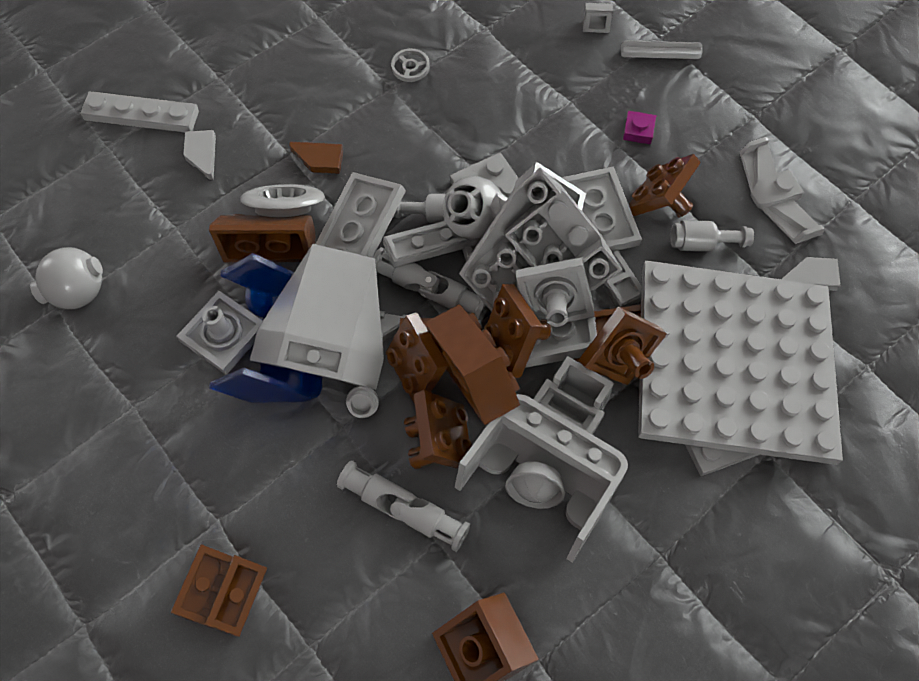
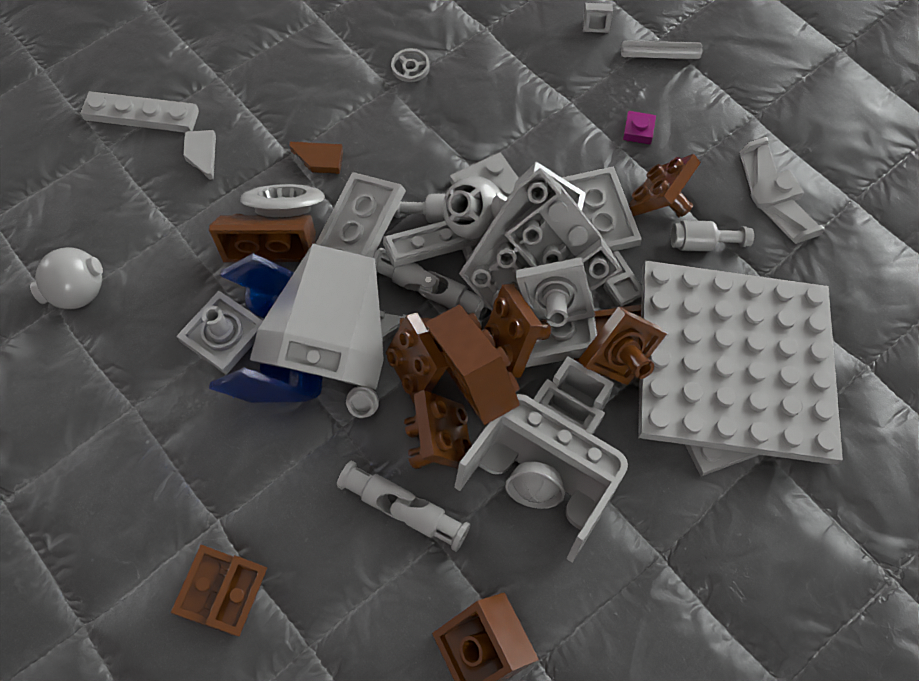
(816, 271): light grey tile -> none

